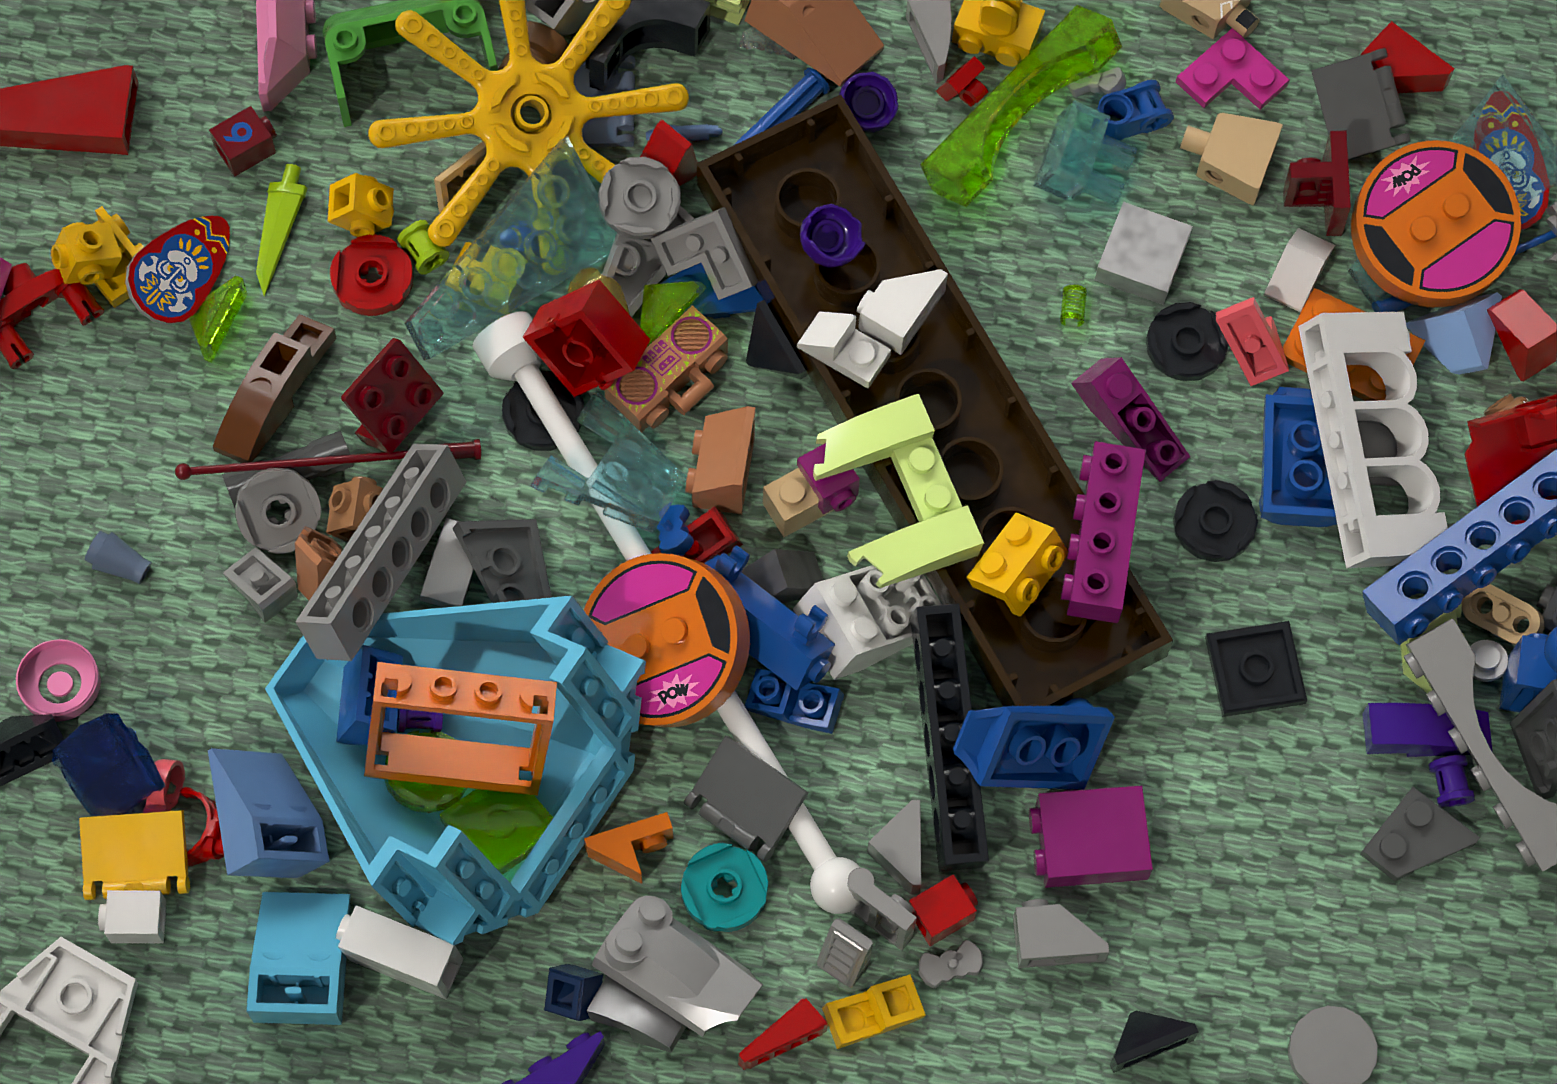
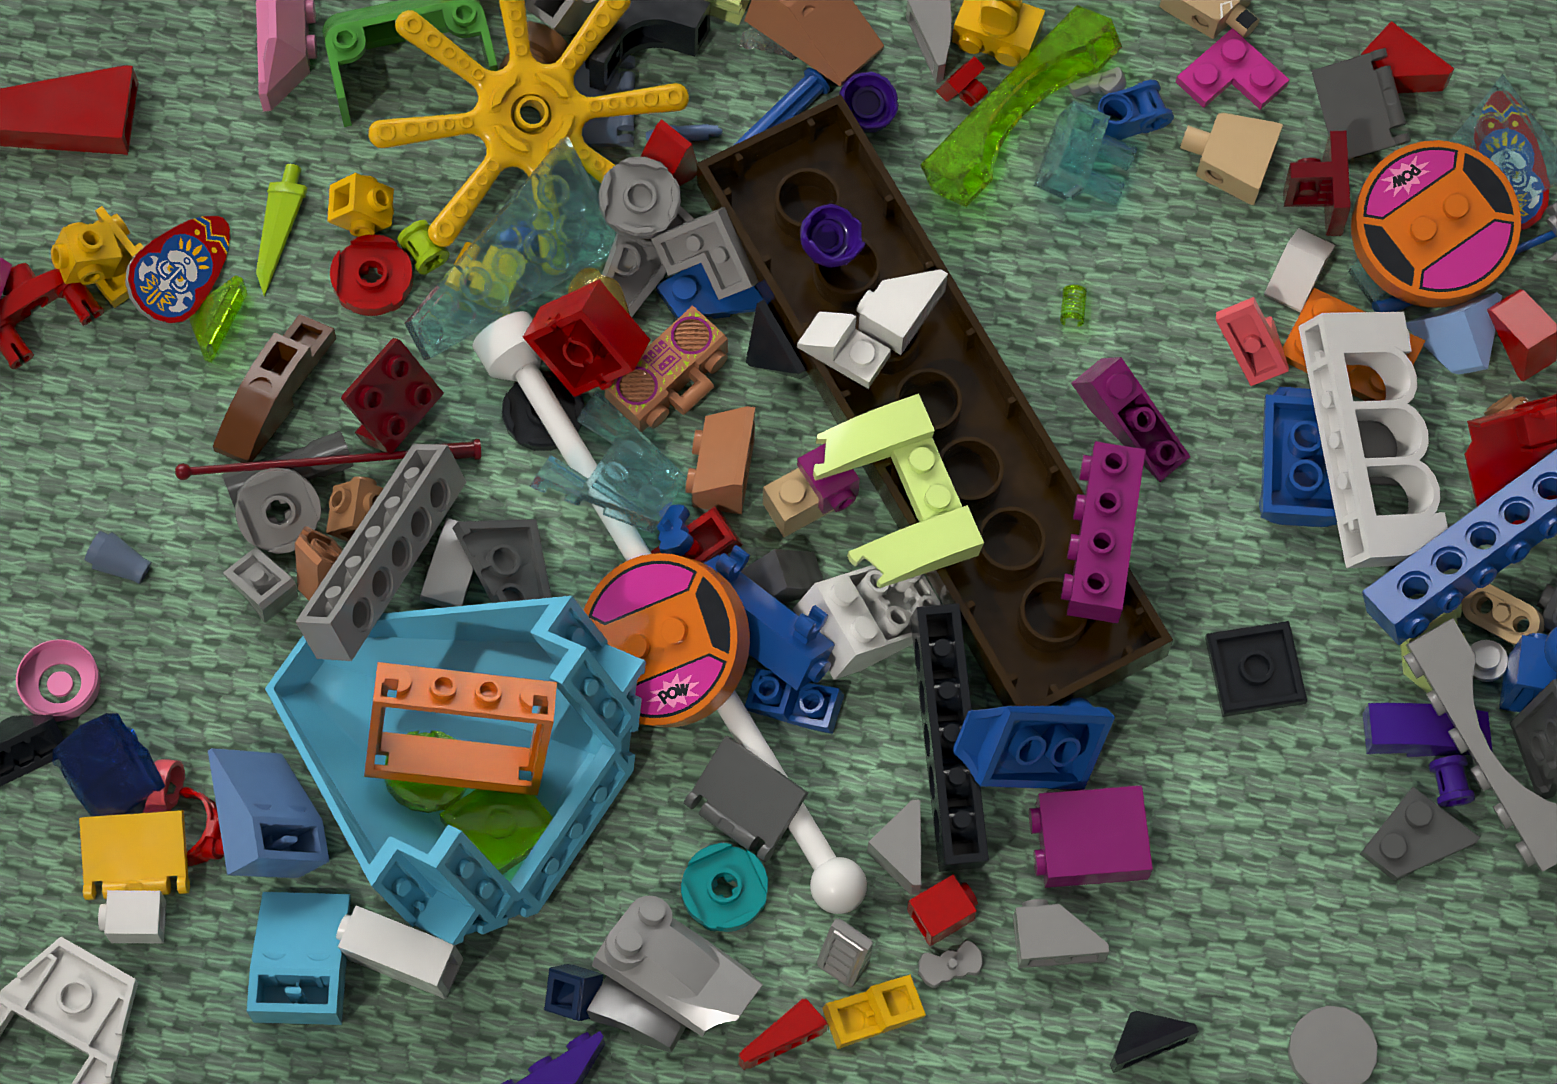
(244, 140): dark red brick -> none
(358, 695): blue brick -> none
(418, 720): dark purple bush -> none
(454, 176): tan slope -> none
(617, 846): orange slope -> none
(665, 304): clear neon green slope -> none
(885, 914): light grey plate -> none
(1019, 562): yellow bracket -> none
(1143, 253): flat silver piece -> none
(1178, 350): black tile -> none
(1206, 530): black tile -> none

